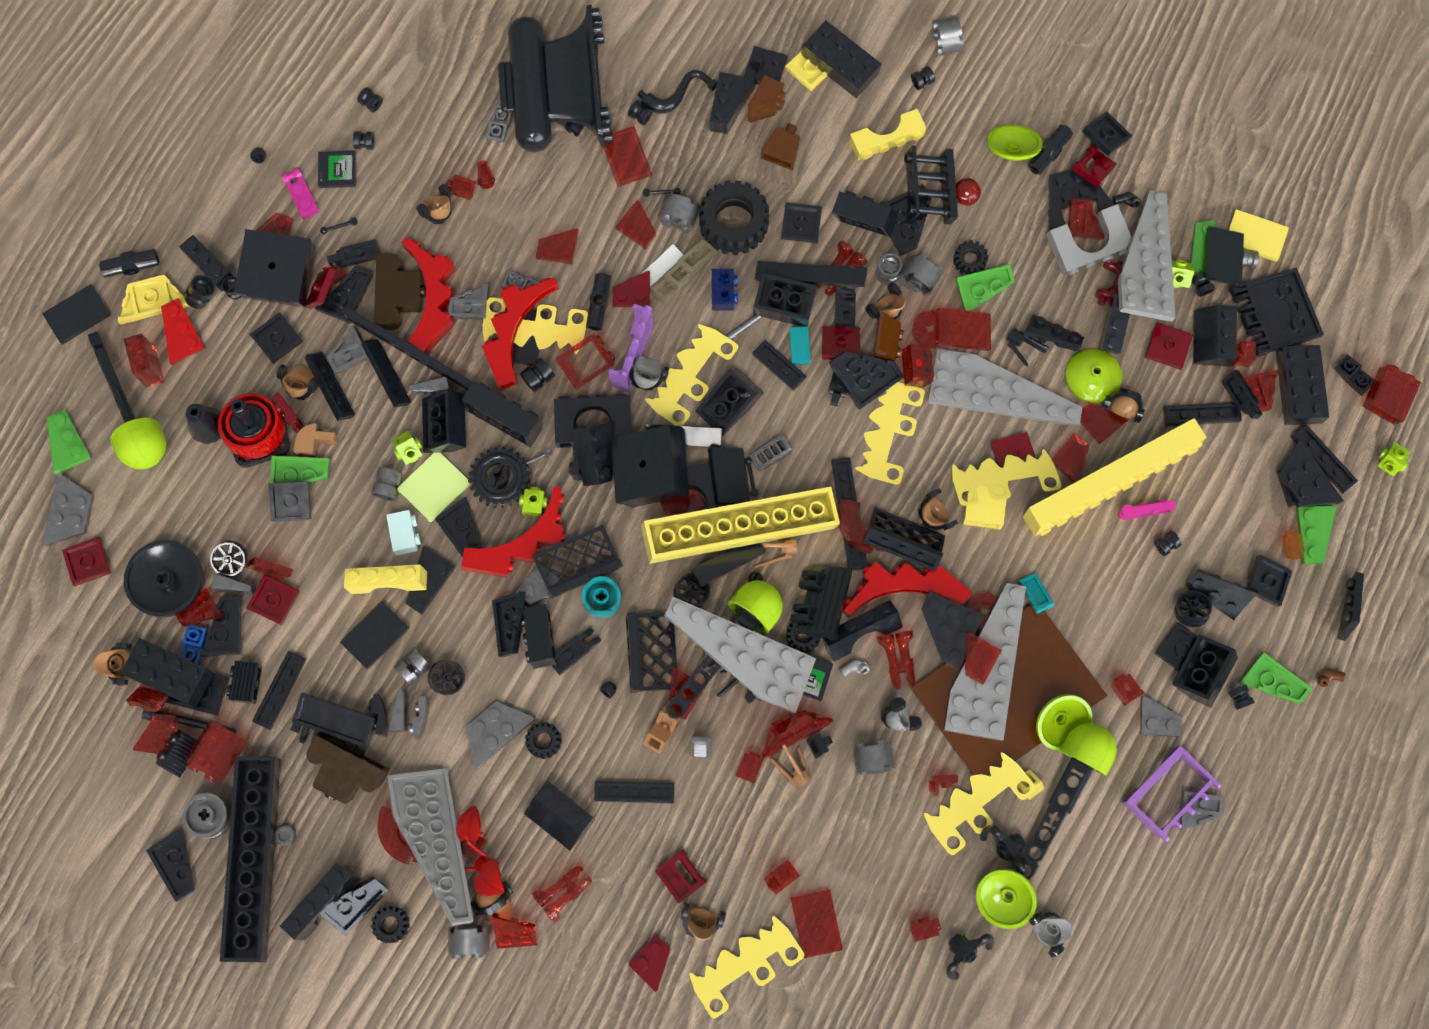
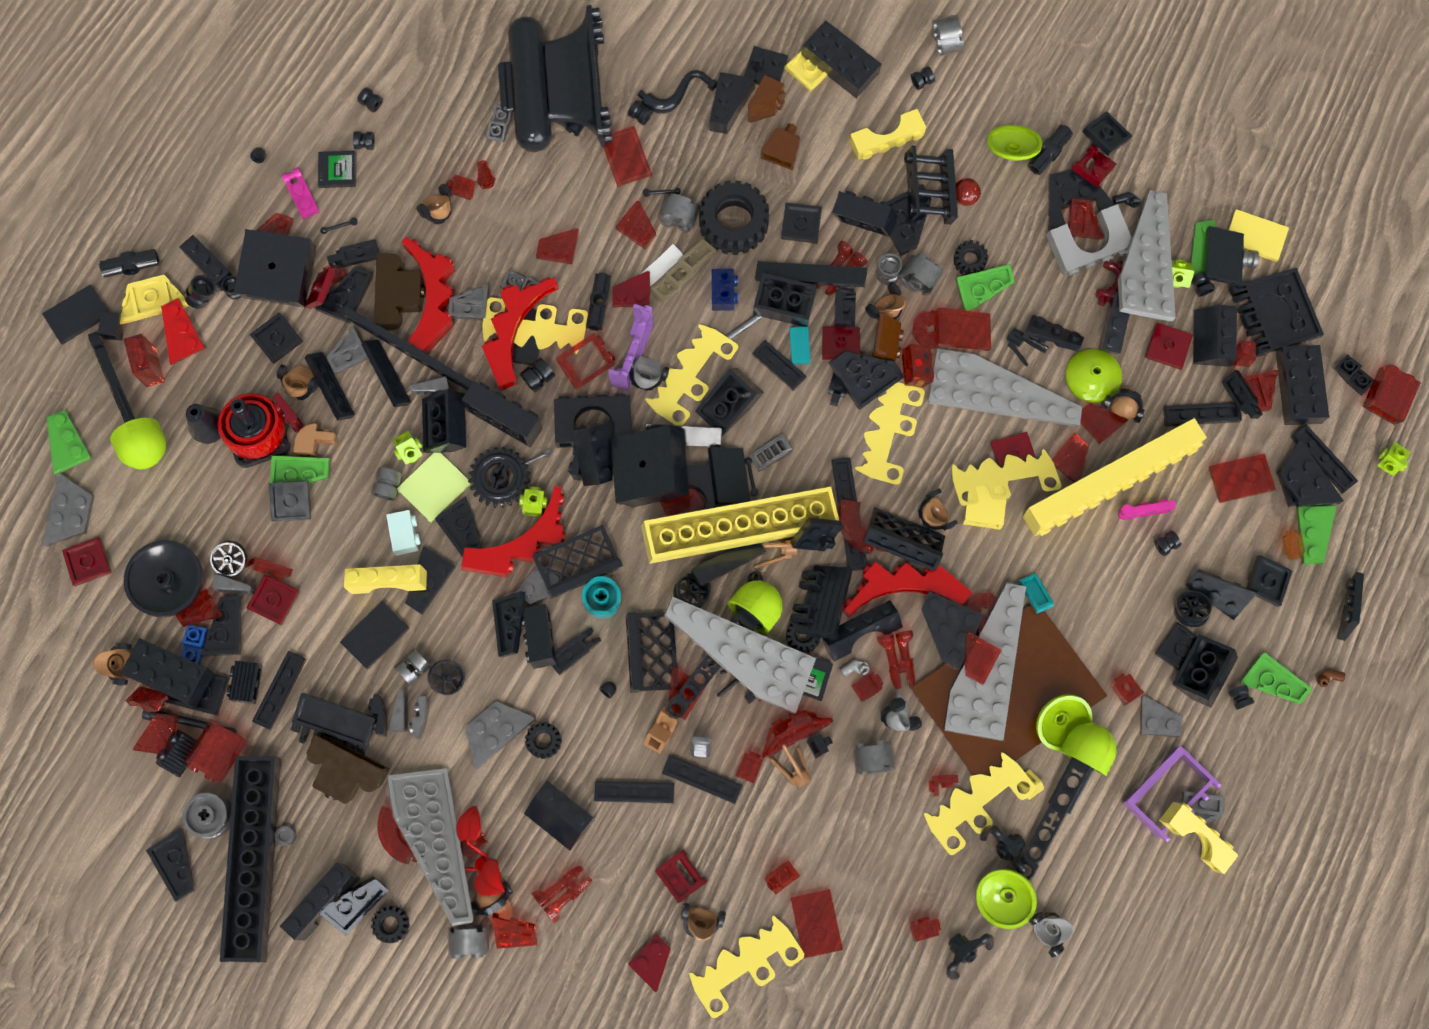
(109, 326): none -> black panel
(702, 779): none -> black tile
(817, 534): none -> black hinge
(868, 687): none -> clear red bracket
(1215, 852): none -> light yellow arch
(1242, 478): none -> clear red tile

